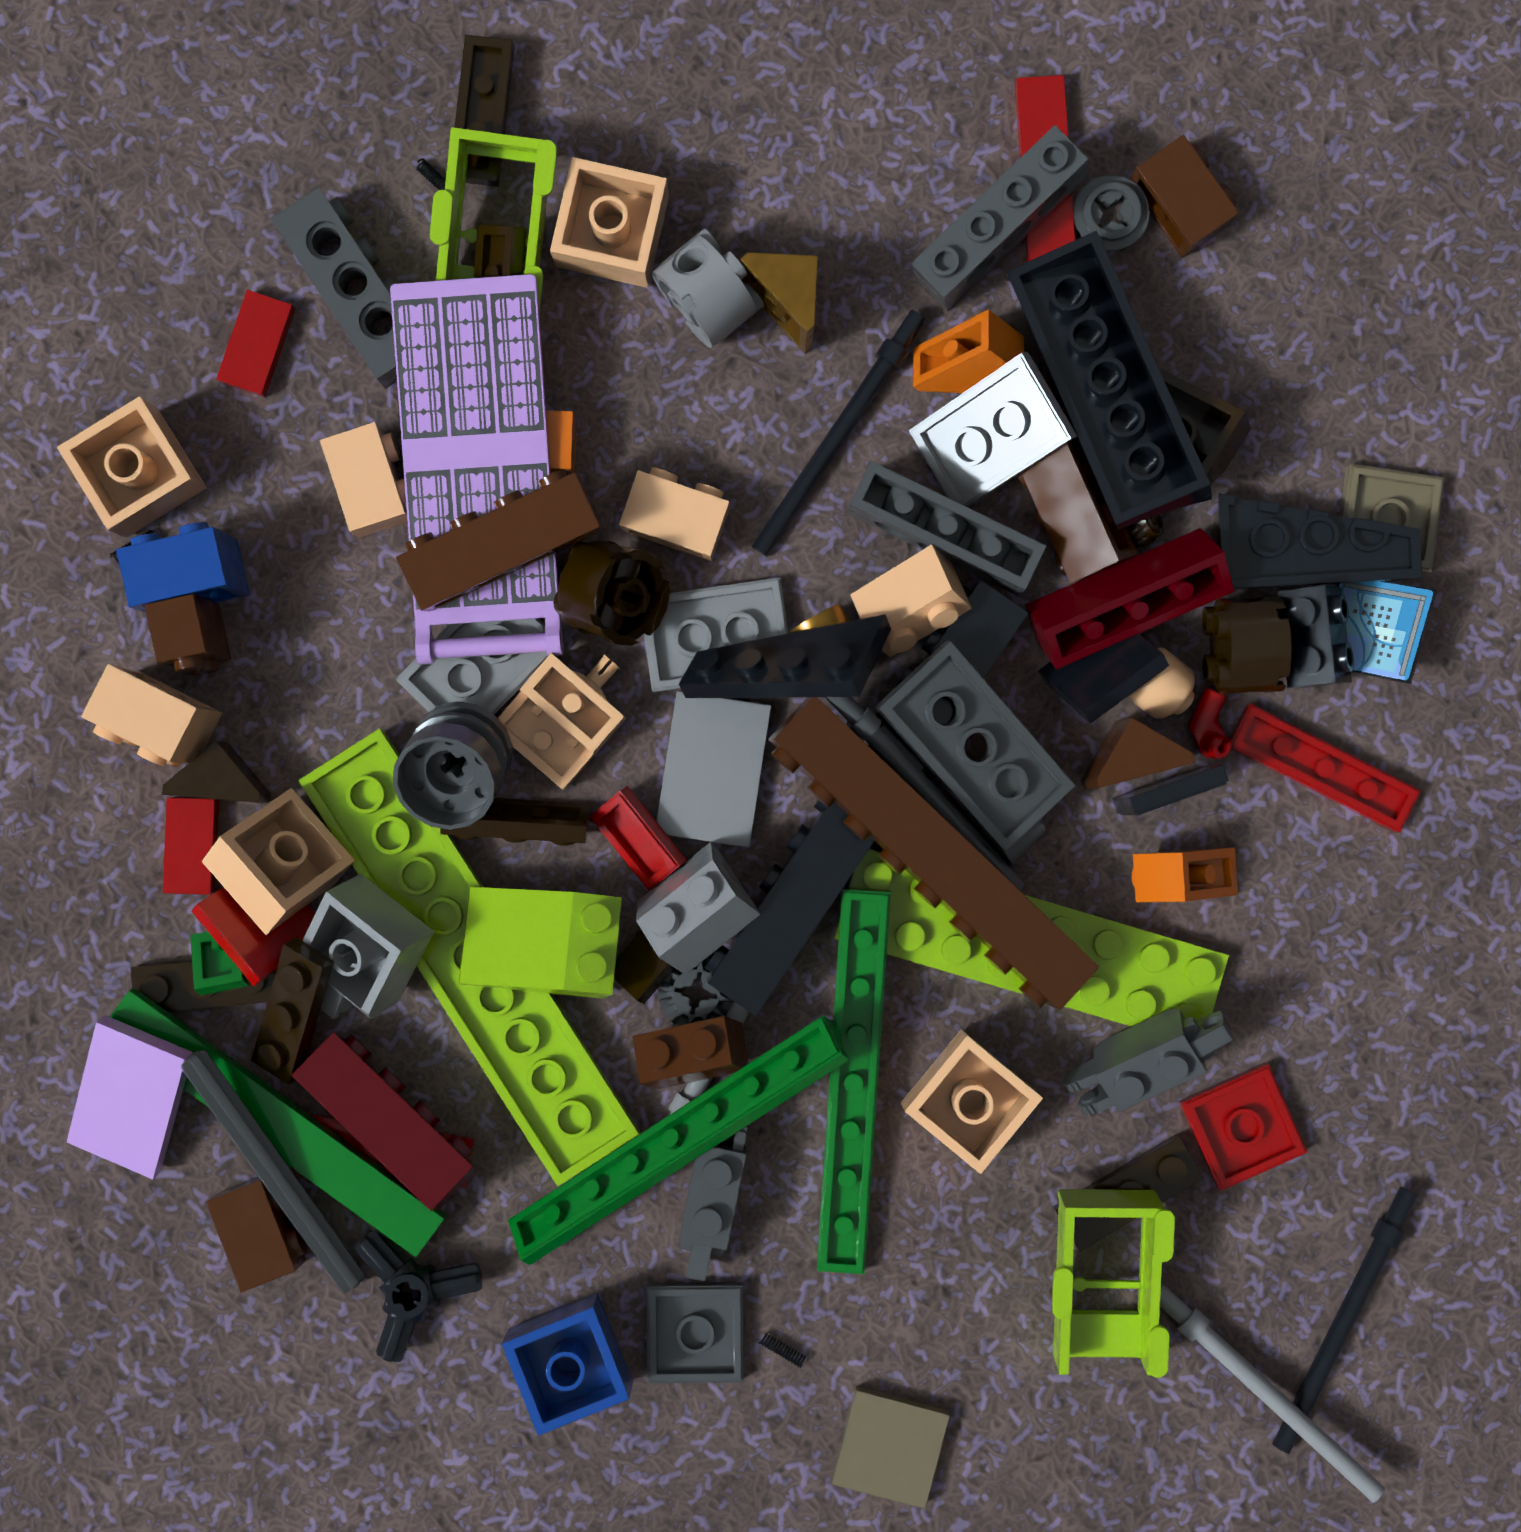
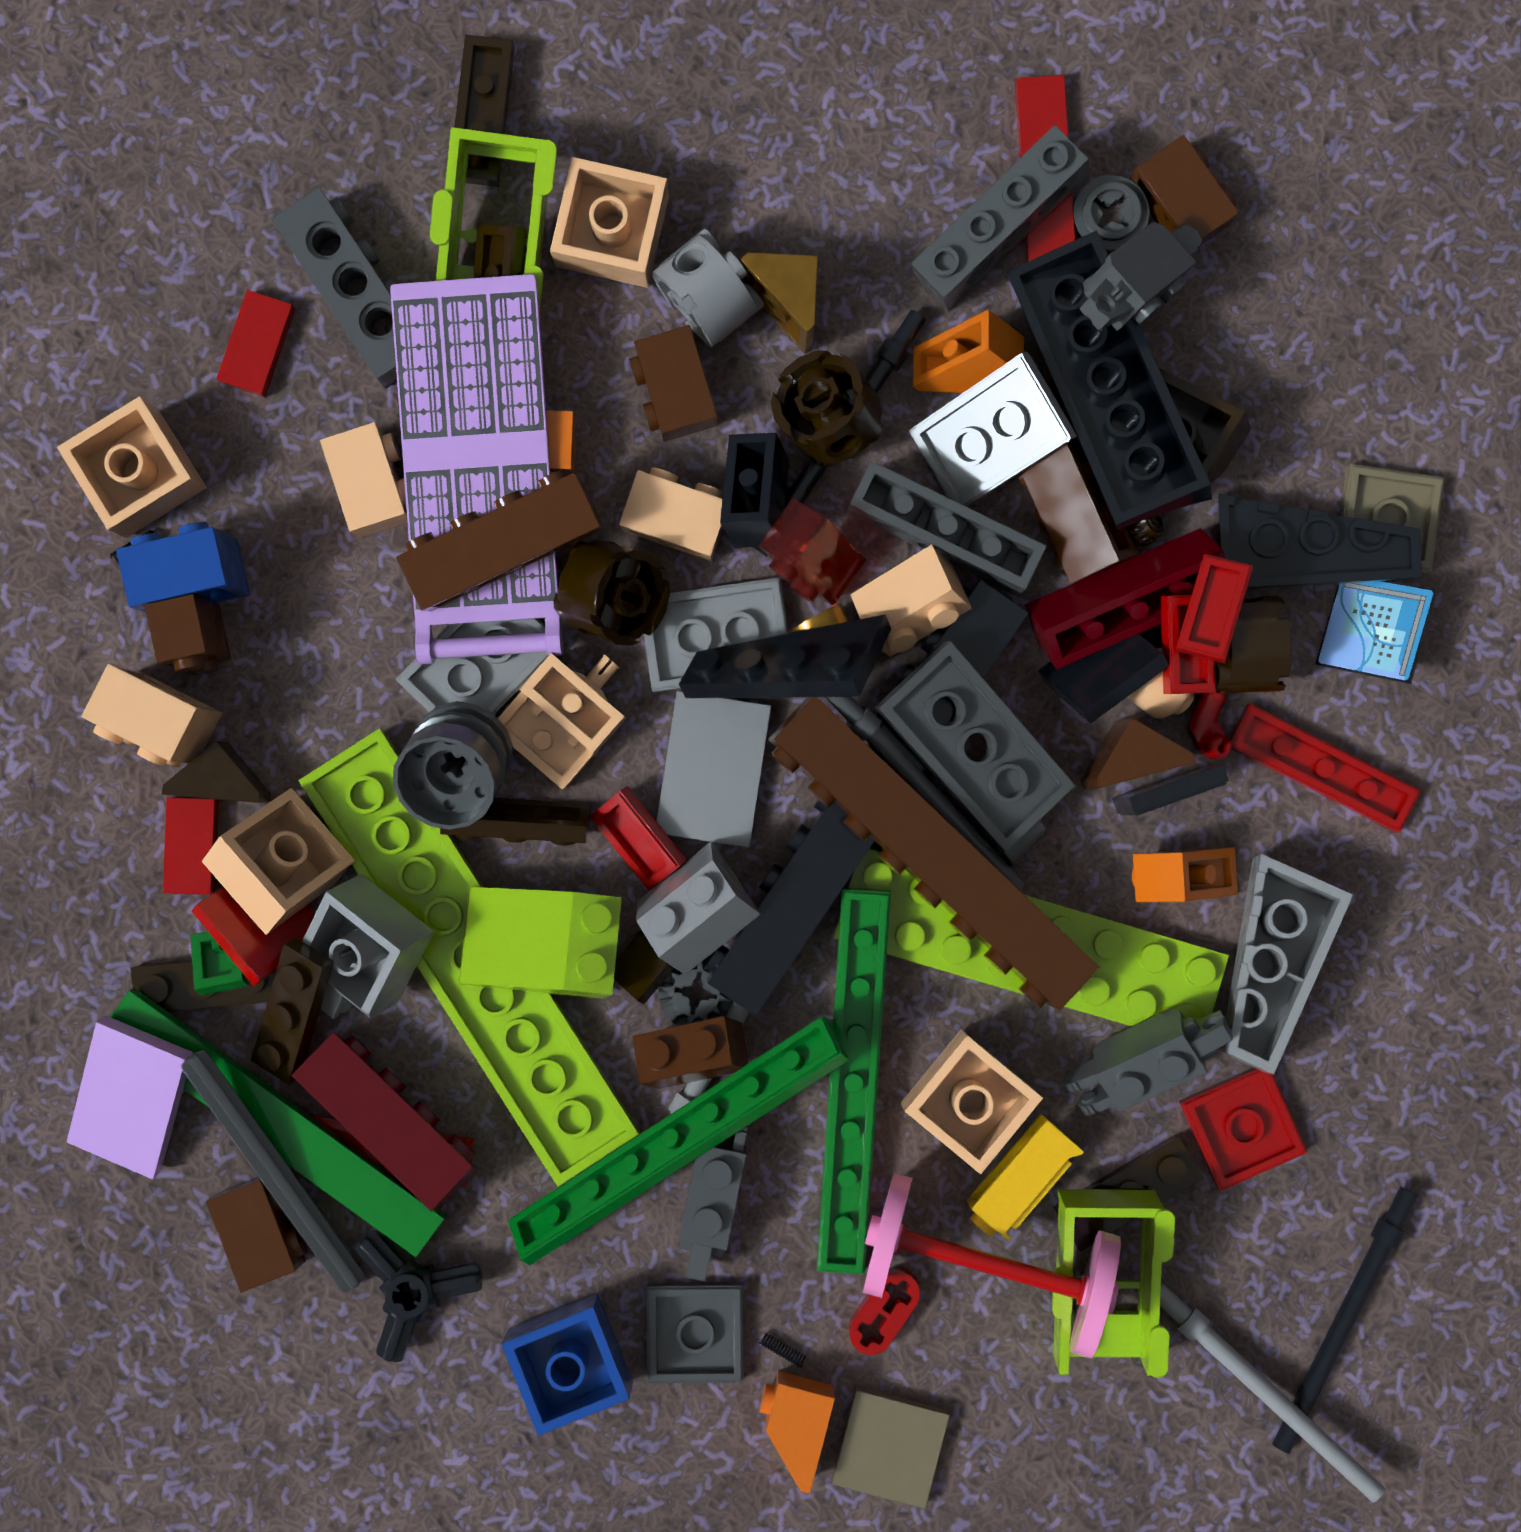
(429, 169): black leg -> none
(675, 384): none -> reddish brown brick
(753, 487): none -> black brick
(797, 1422): none -> orange slope
(811, 554): none -> clear red brick
(827, 407): none -> dark brown brick
(893, 1317): none -> red beam
(1022, 1178): none -> yellow window
(1093, 1293): none -> bright pink piece
(1139, 274): none -> dark grey hinge
(1185, 671): none -> red tile
(1214, 608): none -> red tile
(1279, 954): none -> light grey wedge
(1318, 636): black brick -> none

